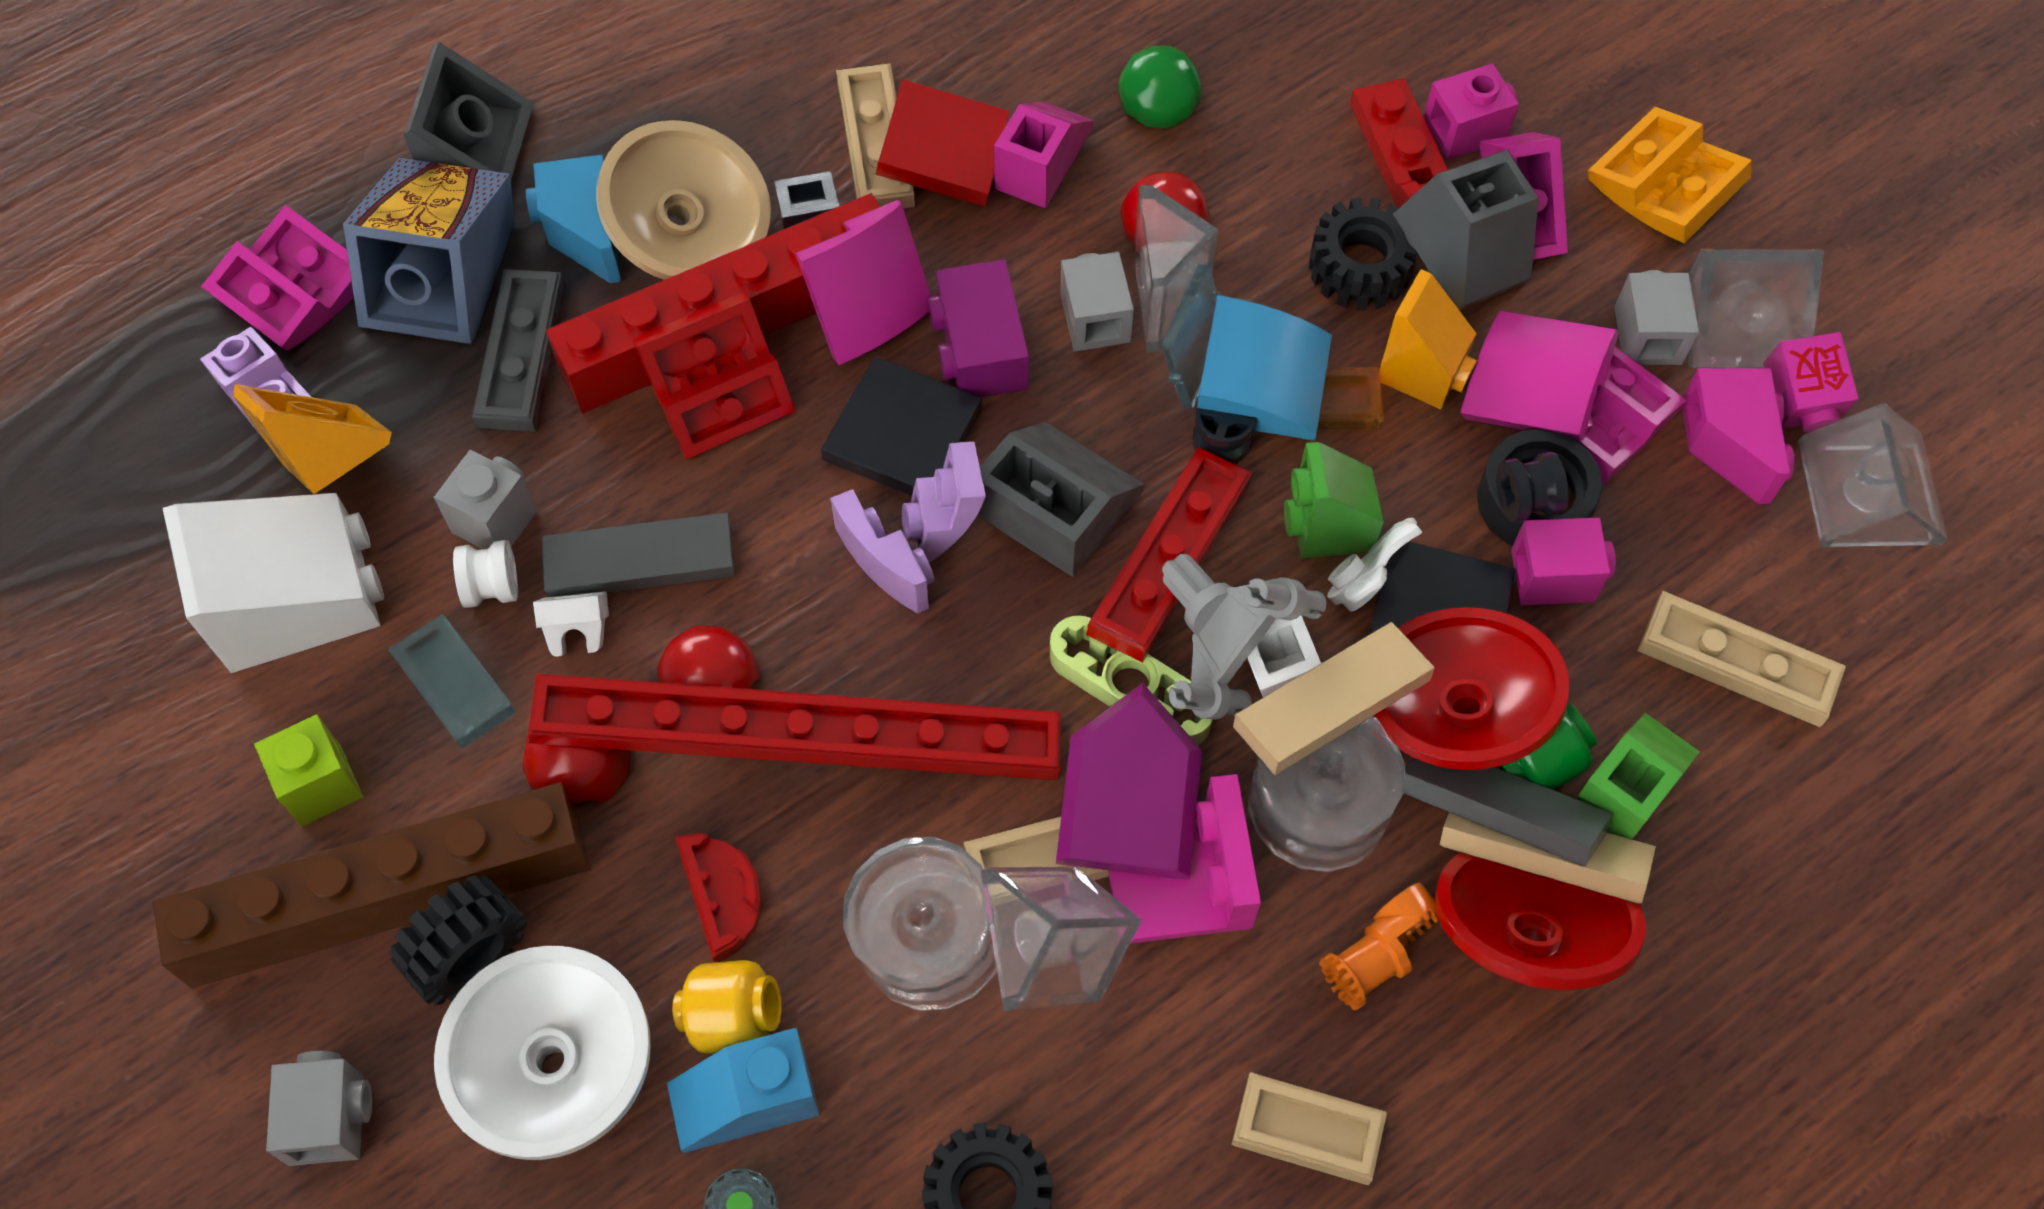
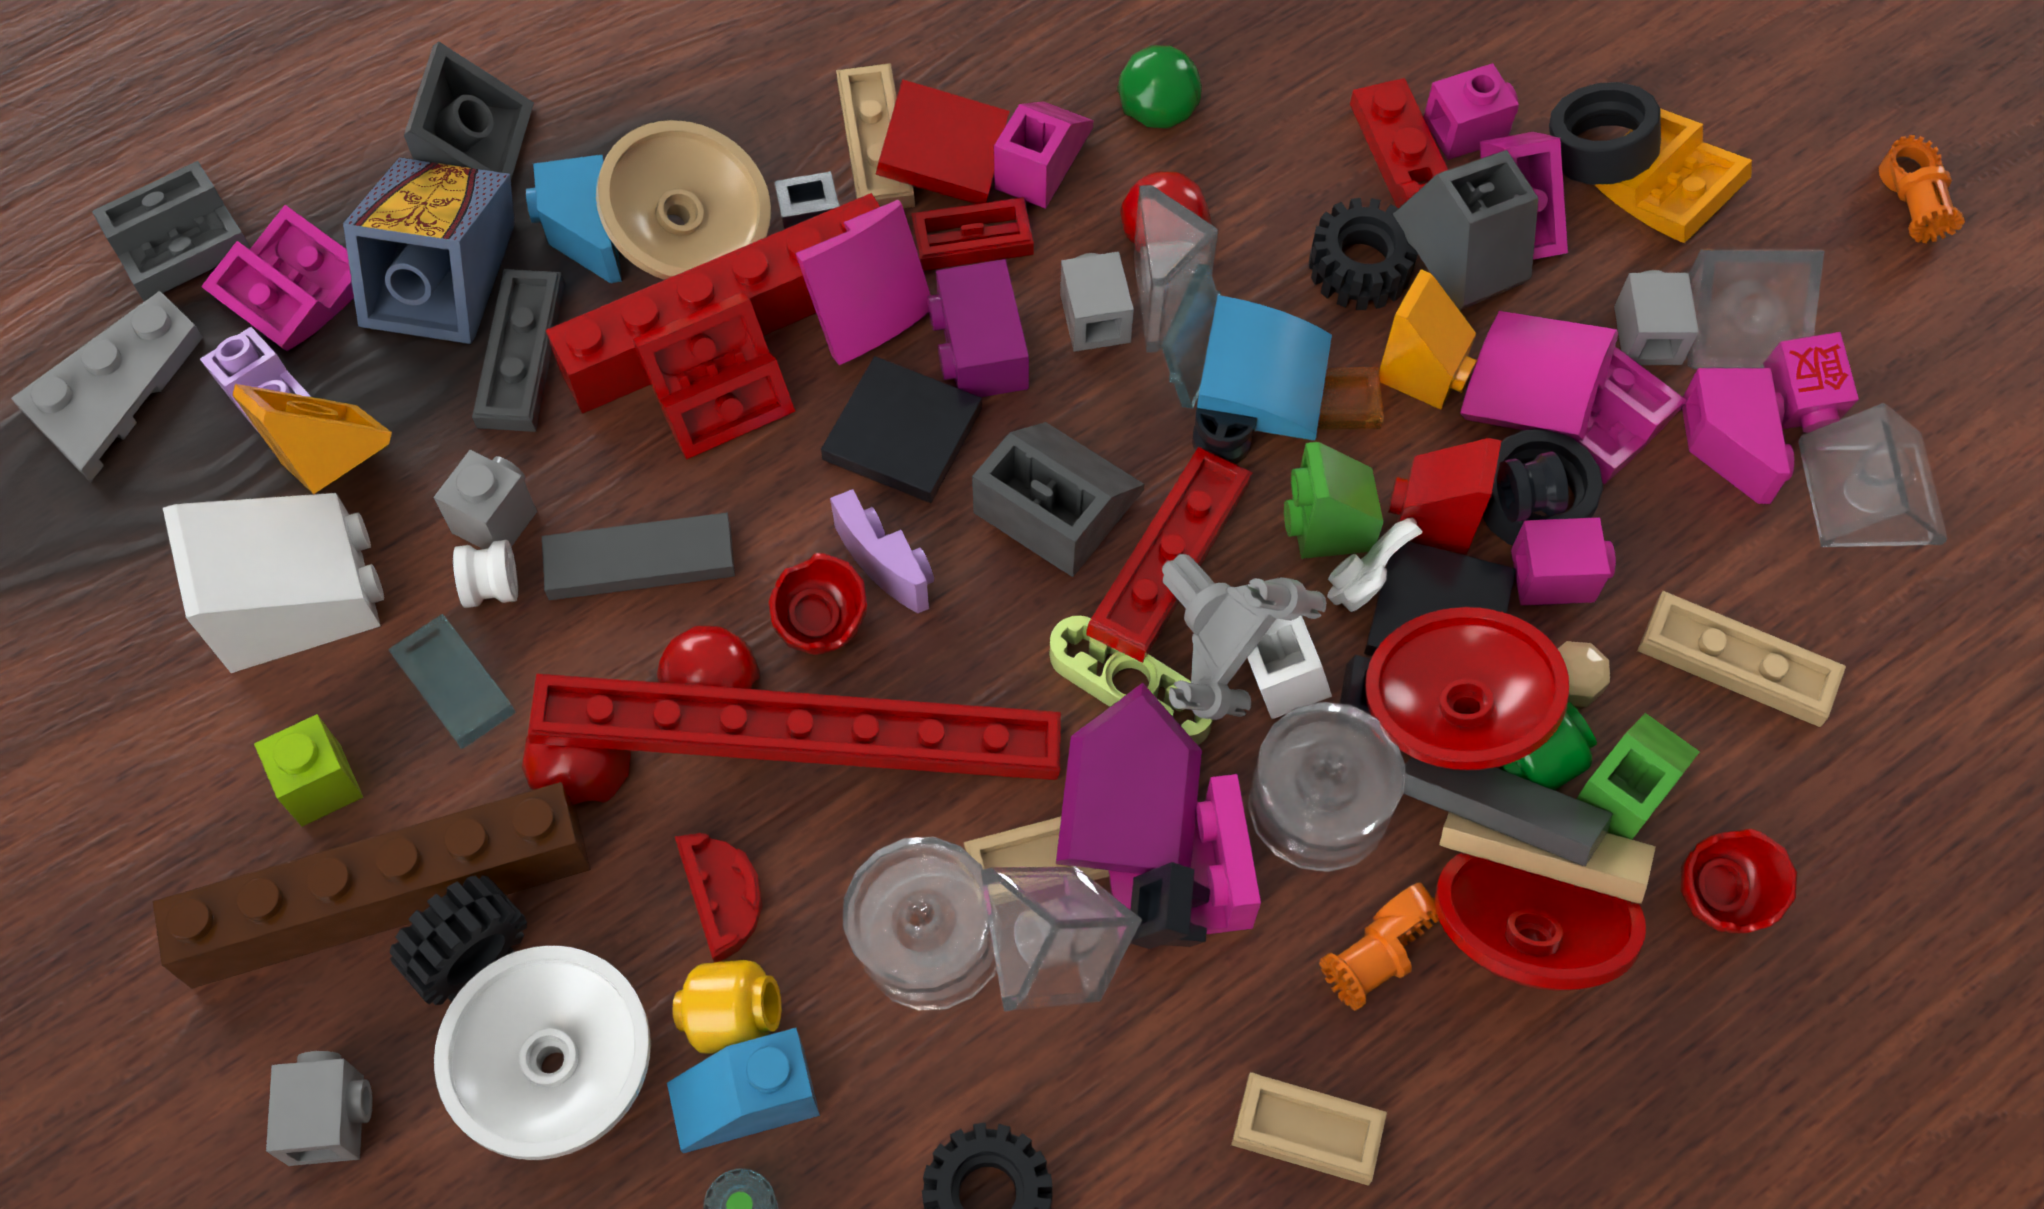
(104, 383): none -> light grey wing
(169, 230): none -> dark grey slope
(567, 612): white tile -> none
(818, 604): none -> red hair
(946, 503): lavender slope -> none
(974, 241): none -> red tile
(1164, 904): none -> black tile
(1333, 698): tan tile -> none
(1447, 493): none -> red slope
(1586, 670): none -> tan tile
(1607, 106): none -> black tyre
(1738, 881): none -> red hair
(1922, 190): none -> orange connector

